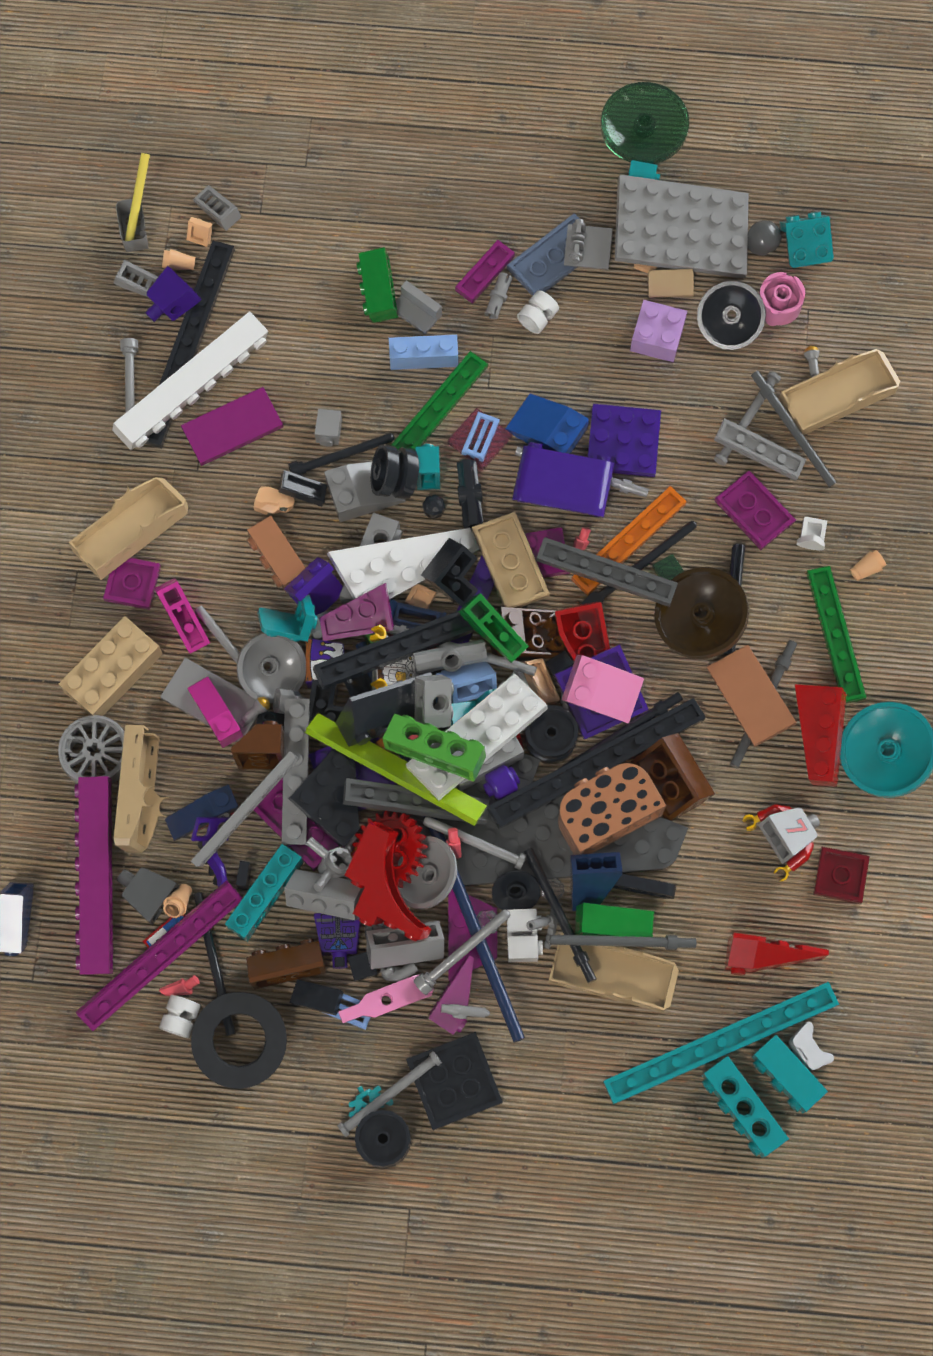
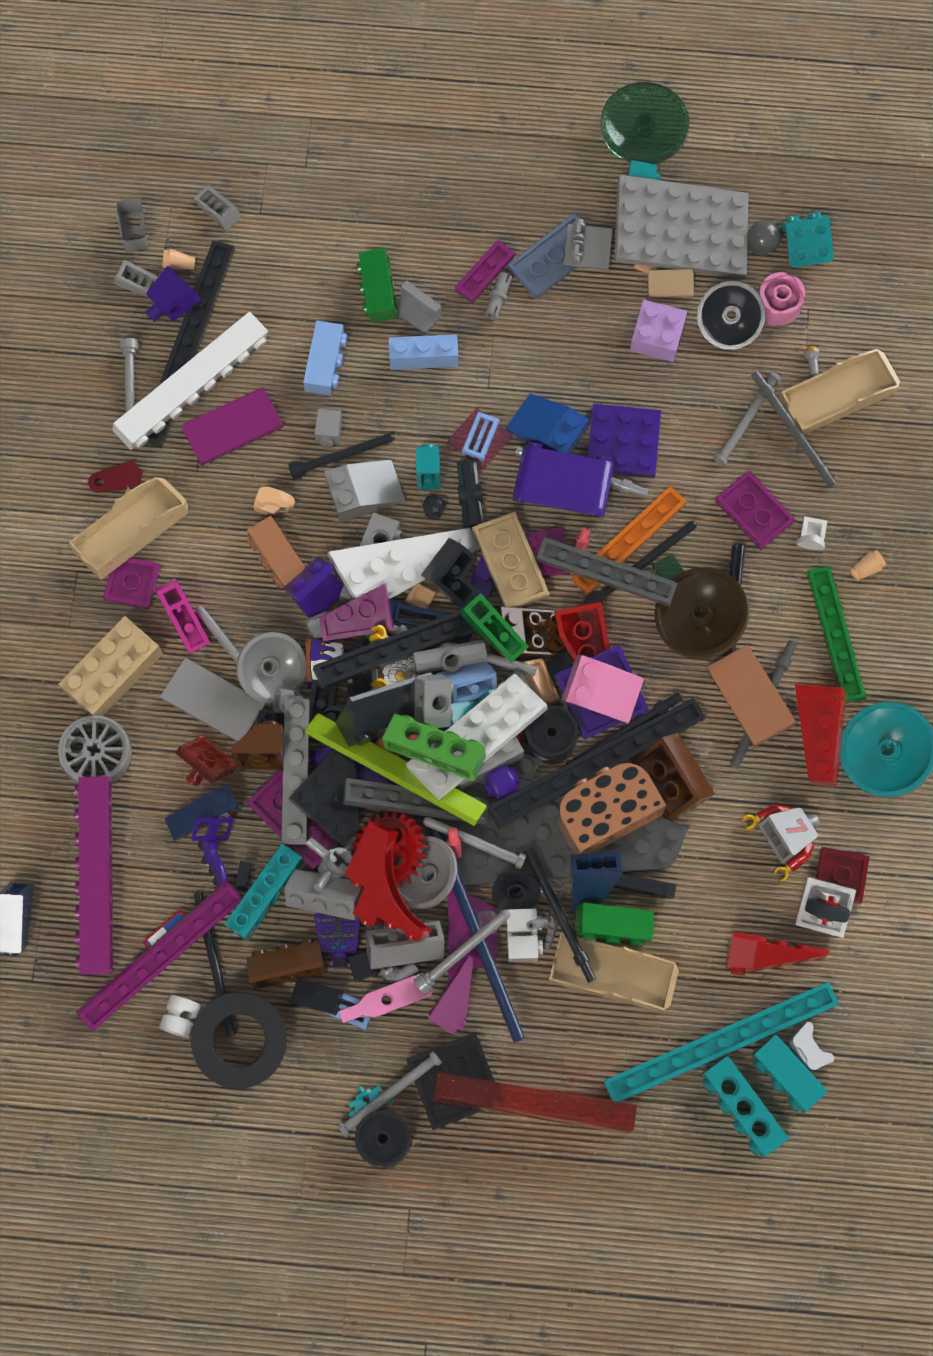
(116, 478): none -> dark red piece
(137, 197): light yellow piece -> none
(137, 798): tan piece -> none
(146, 892): dark grey torso -> none
(177, 902): light nougat cone -> none
(180, 987): coral bar -> none
(199, 231): light nougat tile -> none
(205, 761): none -> clear red tile
(215, 712): dark pink slope -> none
(245, 809): light grey tile -> none
(260, 706): light grey piece -> none
(293, 626): teal bracket -> none
(302, 488): black tile -> none
(324, 358): none -> light blue brick
(394, 471): black wheel -> none
(441, 402): green tile -> none
(462, 1012): light grey piece -> none
(533, 1103): none -> clear red brick
(540, 309): white wheel -> none
(670, 942): dark grey bar -> none
(760, 449): light grey tile -> none
(825, 907): none -> white plate

